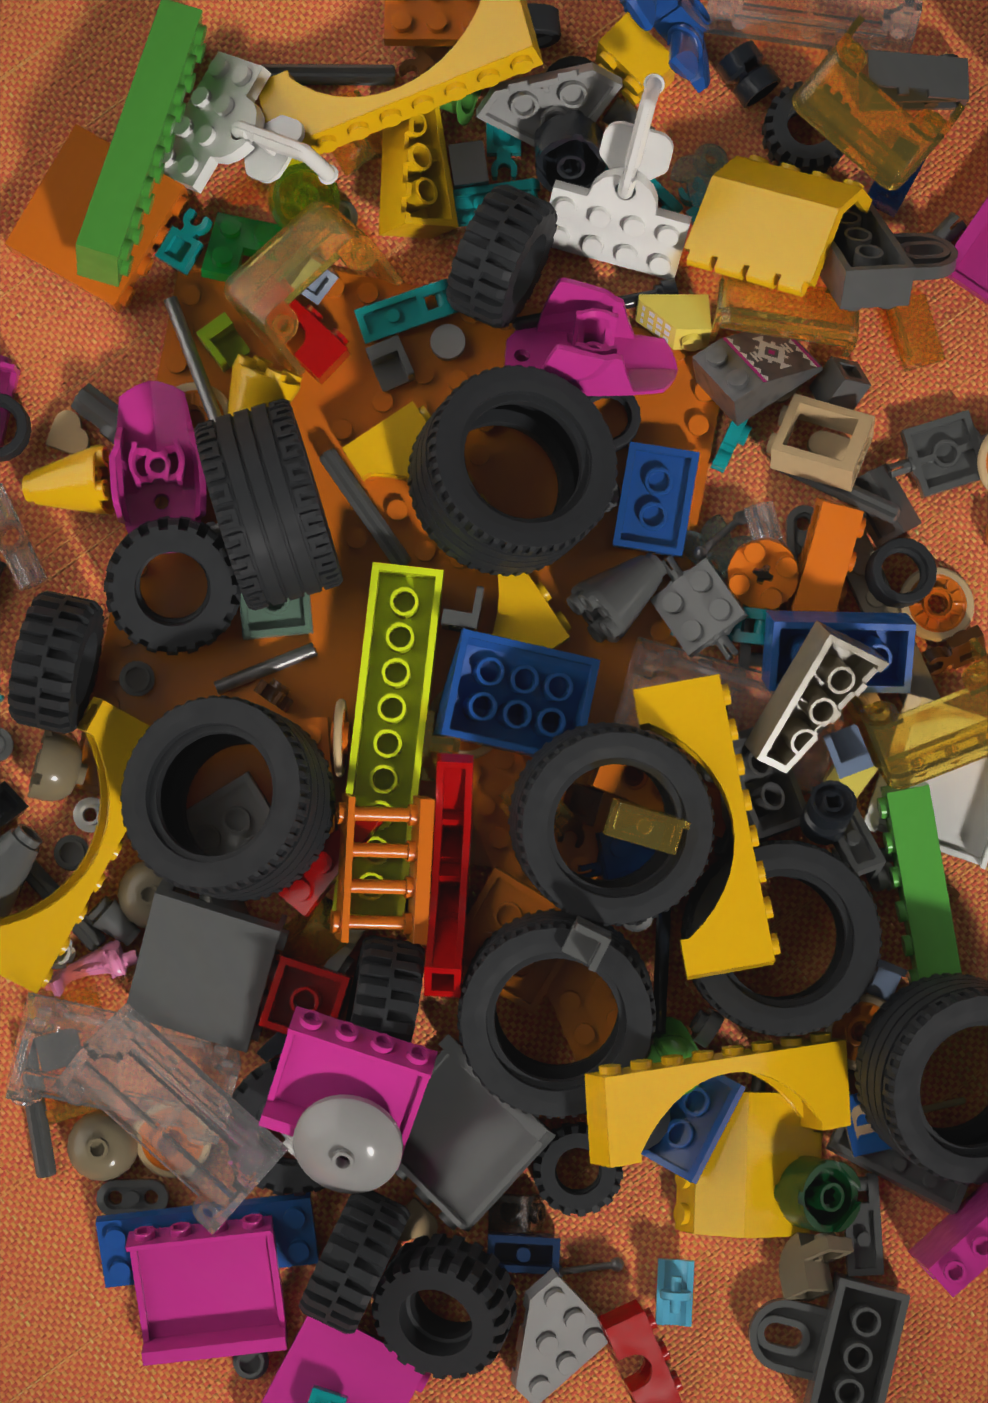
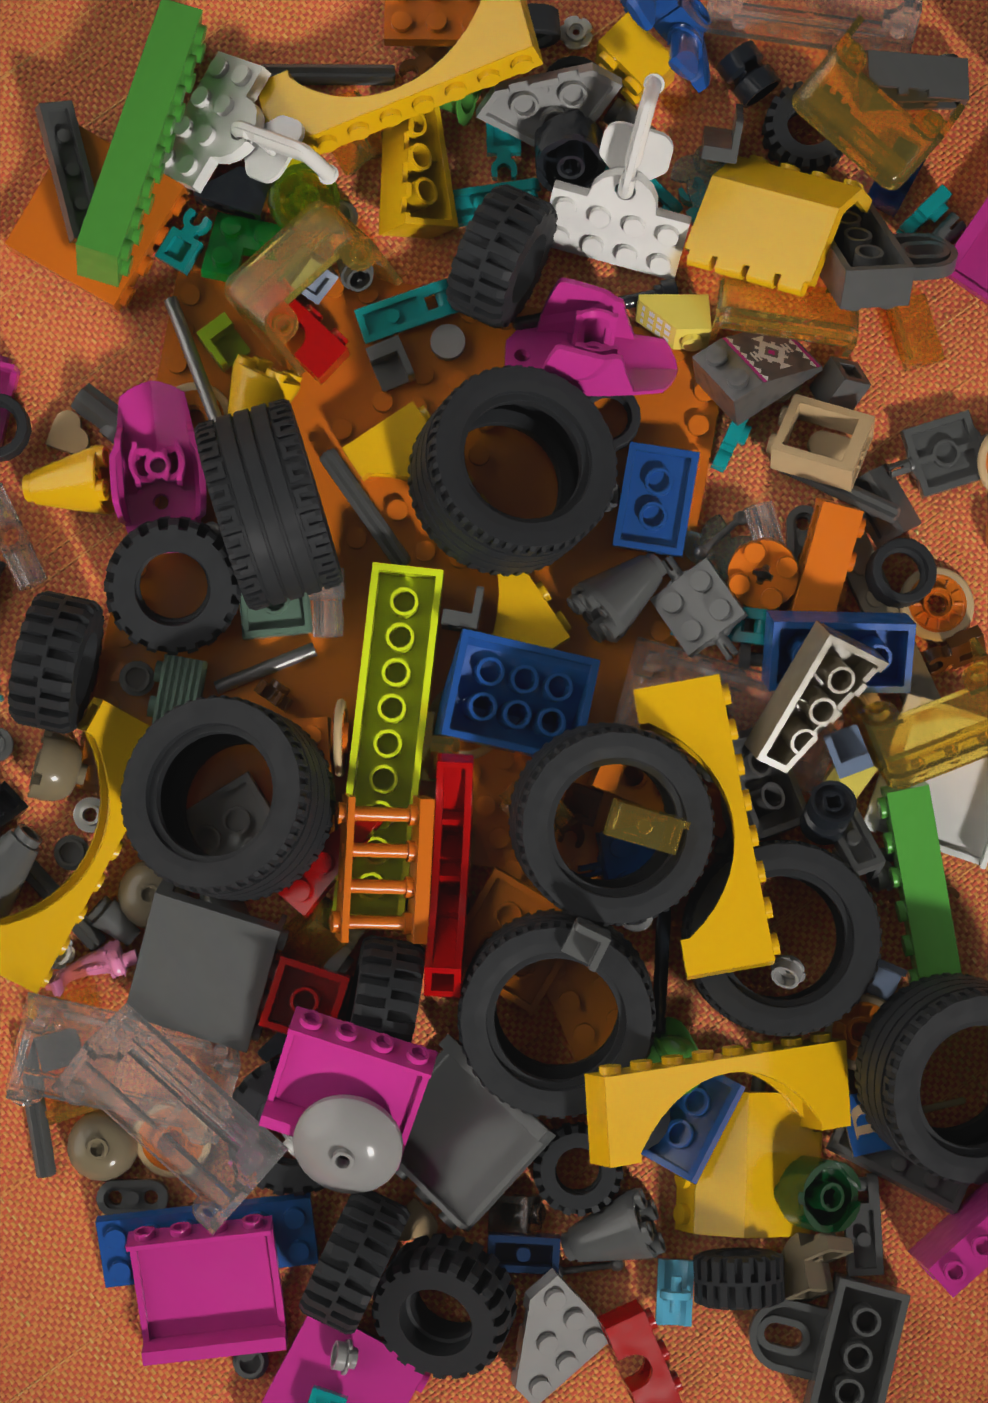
(67, 162): none -> dark grey plate
(179, 682): none -> sand green brick
(236, 195): none -> black slope
(328, 611): none -> clear piece
(343, 1356): none -> light grey plate
(353, 279): none -> dark grey cone
(468, 164): dark grey panel -> none
(576, 41): none -> white plate
(616, 1232): none -> dark grey cone
(705, 1026): dark grey plate -> none
(721, 143): none -> dark grey panel
(738, 1278): none -> black tyre
(787, 971): none -> light grey plate
(931, 209): none -> teal plate

